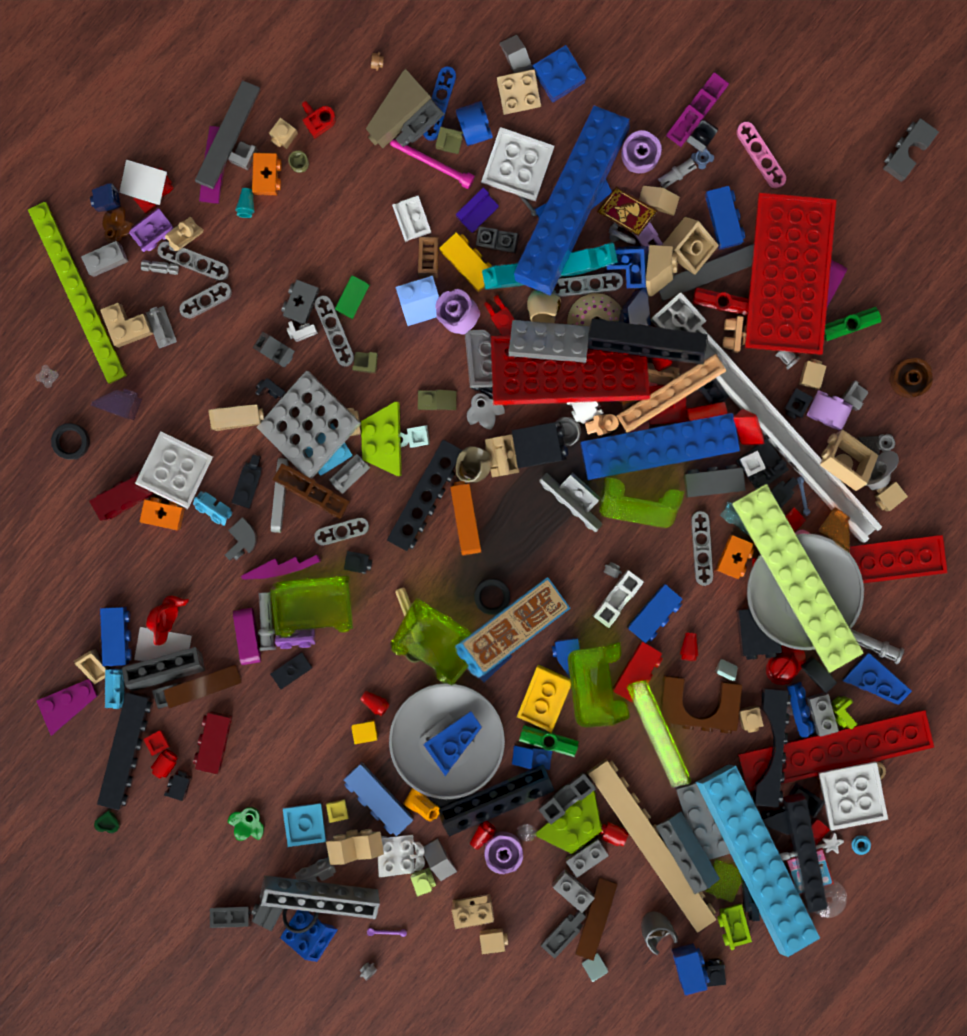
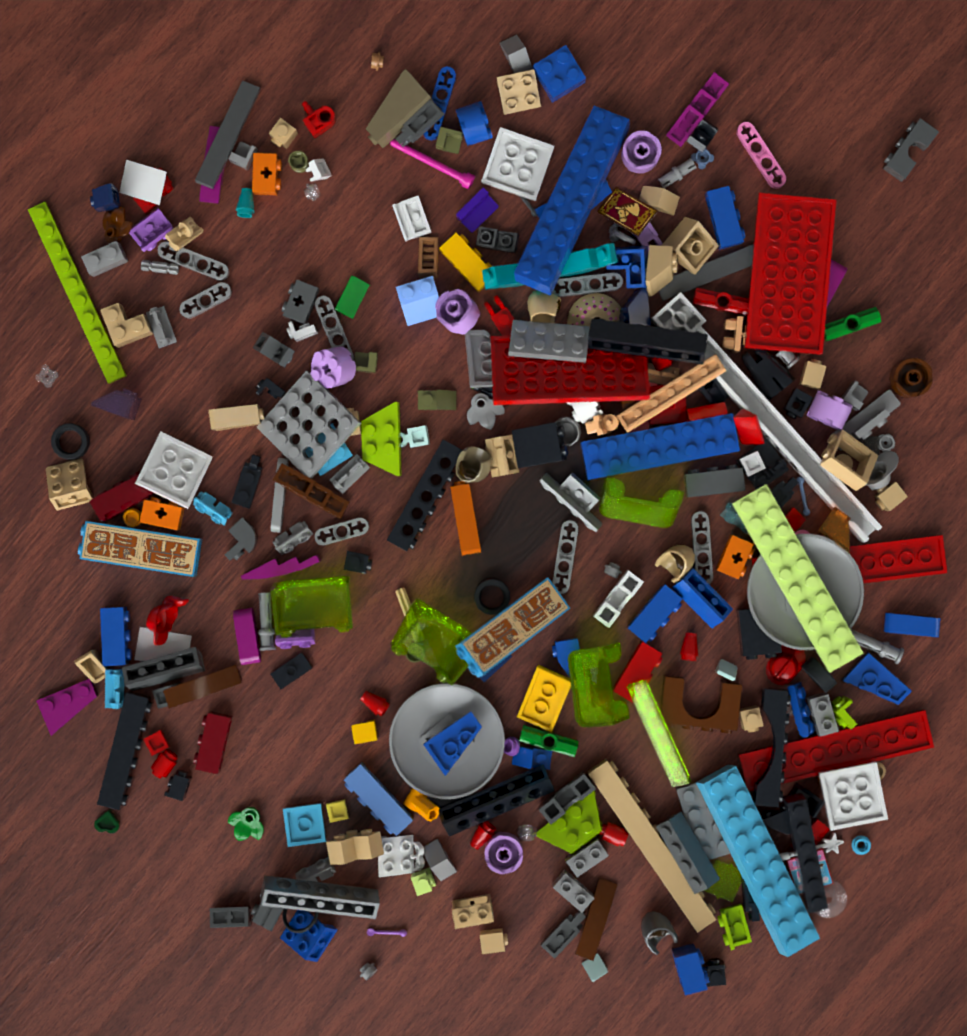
(68, 484): none -> tan bracket
(132, 517): none -> light orange plate
(140, 548): none -> brick
(286, 543): none -> light grey hinge
(312, 191): none -> clear plate
(319, 169): none -> white tile
(333, 367): none -> lavender brick
(511, 746): none -> medium lavender plate
(568, 557): none -> light grey beam
(677, 561): none -> tan piece
(702, 598): none -> blue brick
(767, 373): none -> black piece
(871, 416): none -> light grey bracket
(912, 625): none -> blue beam

